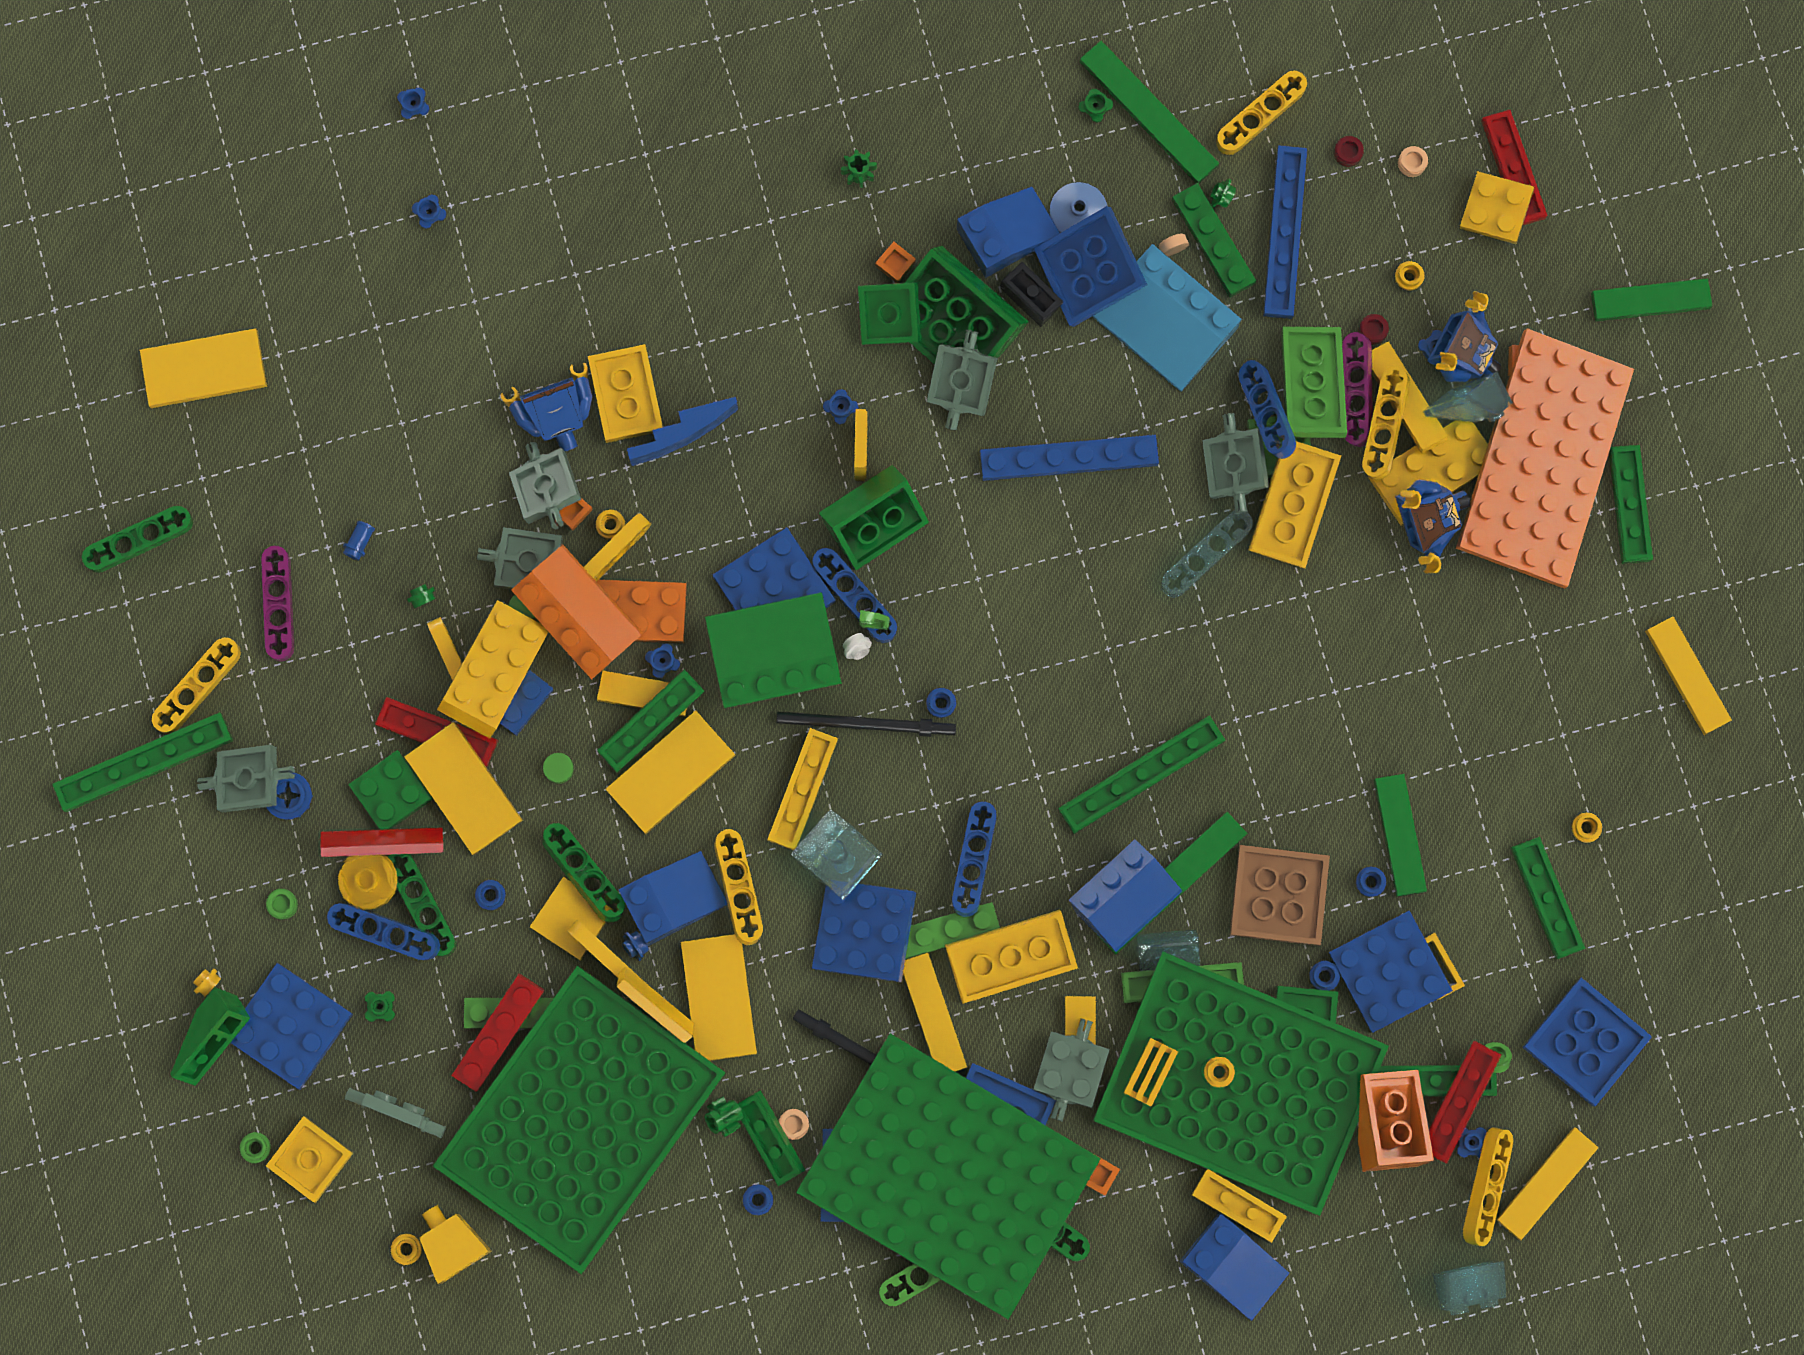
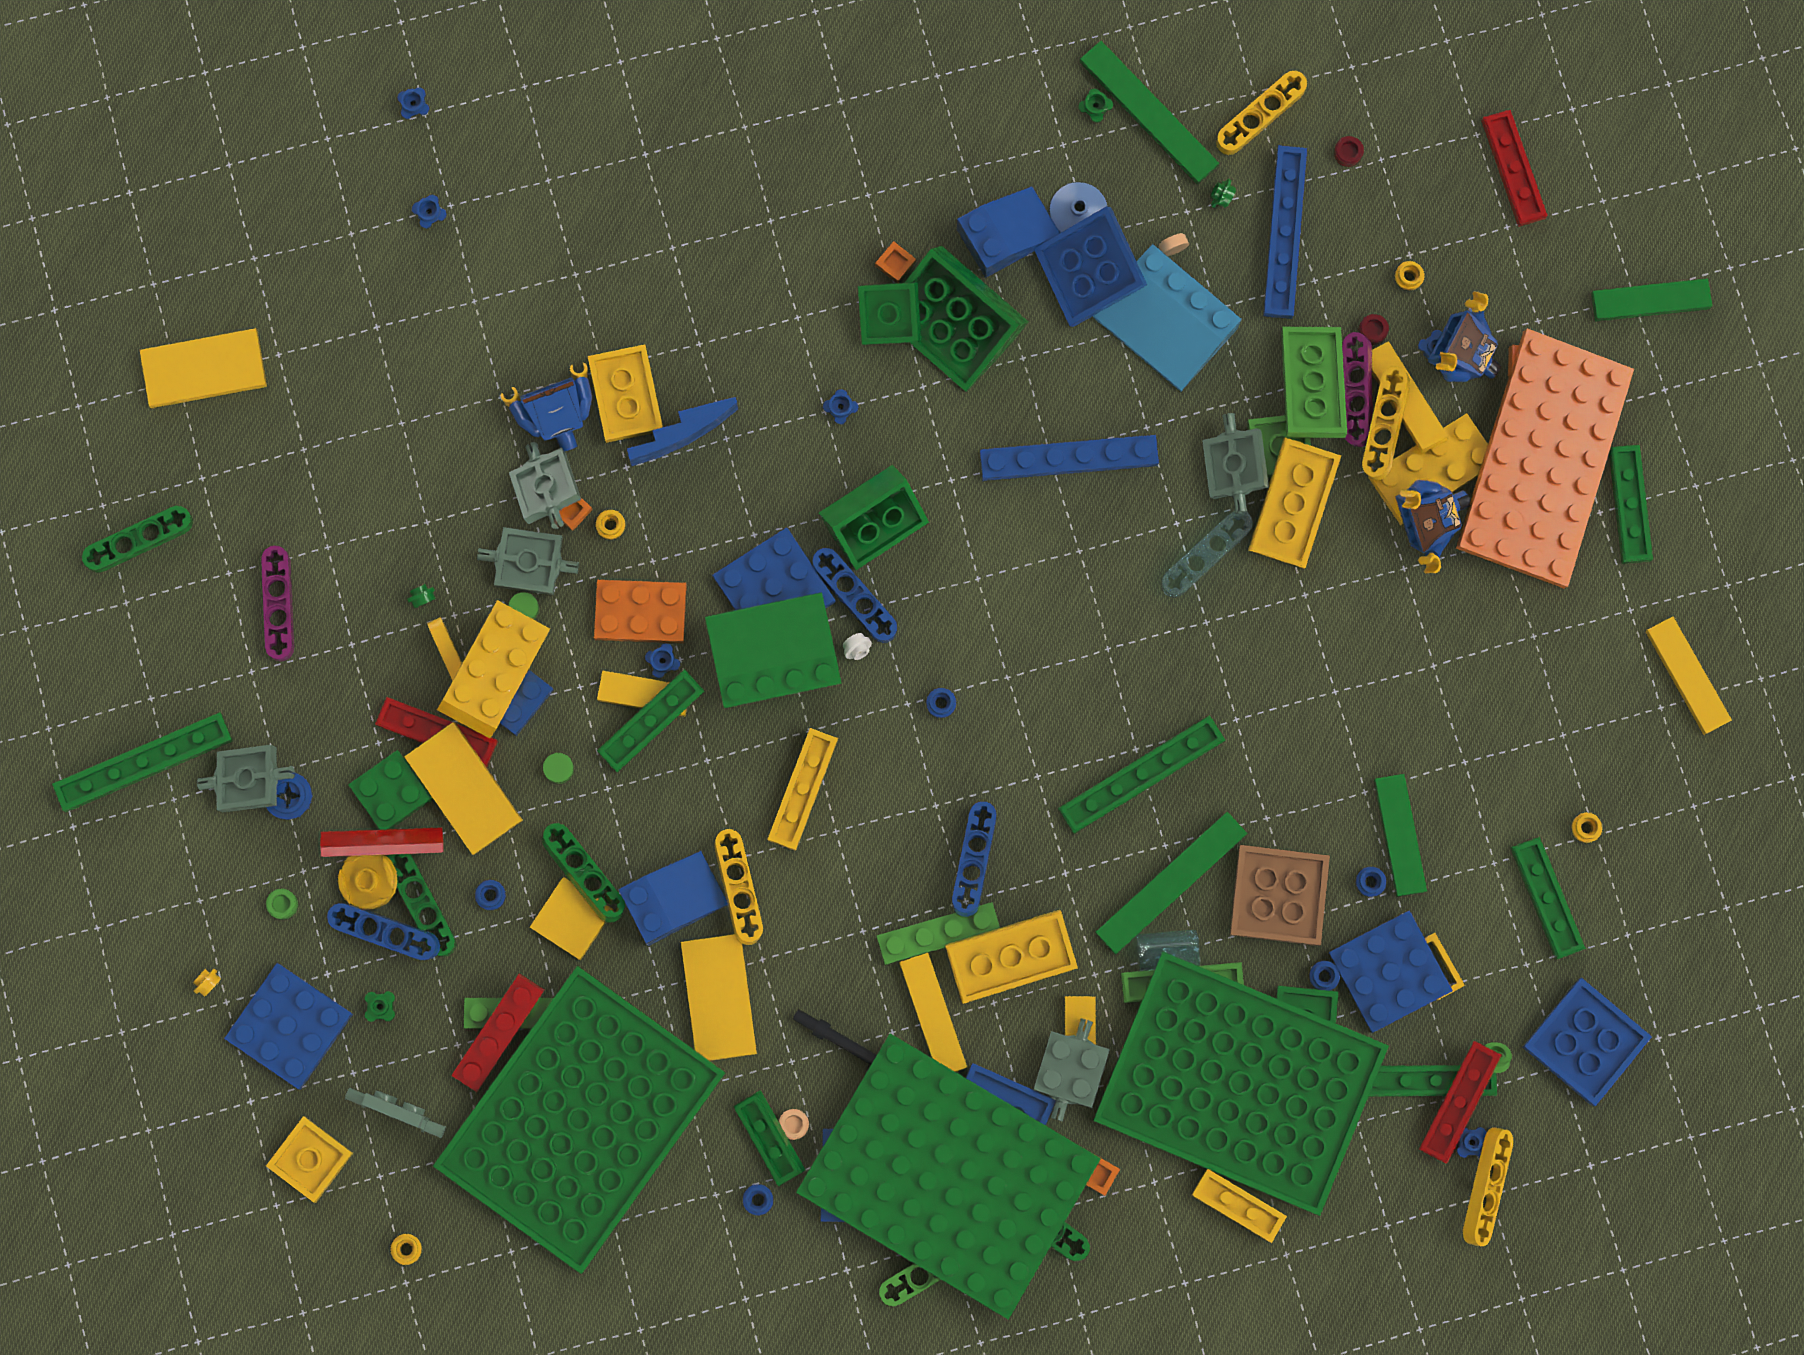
(192, 682): yellow beam -> none
(209, 1034): green slope -> none
(245, 1147): bright green plate -> none
(358, 540): blue pin -> none
(450, 1244): yellow torso -> none
(577, 611): orange slope -> none
(597, 948): yellow beam -> none
(617, 546): yellow beam -> none
(634, 945): blue plate -> none
(655, 1005): yellow tile -> none
(670, 772): yellow tile -> none
(723, 1116): green gear -> none
(836, 854): clear light blue slope -> none
(860, 462): yellow tile -> none
(863, 161): green gear -> none
(865, 932): blue plate -> none
(873, 620): bright green tile -> none
(925, 727): black bar -> none
(962, 379): sand green plate -> none
(1031, 294): black slope -> none
(1125, 895): blue slope -> none
(1139, 1095): yellow tile -> none
(1213, 240): green plate -> none
(1228, 1076): yellow plate -> none
(1234, 1266): blue slope -> none
(1263, 411): blue beam -> none
(1392, 1122): orange slope -> none
(1412, 161): light nougat tile -> none
(1471, 1285): clear light blue slope -> none
(1473, 401): clear light blue slope -> none
(1496, 207): yellow plate -> none
(1547, 1183): yellow tile -> none

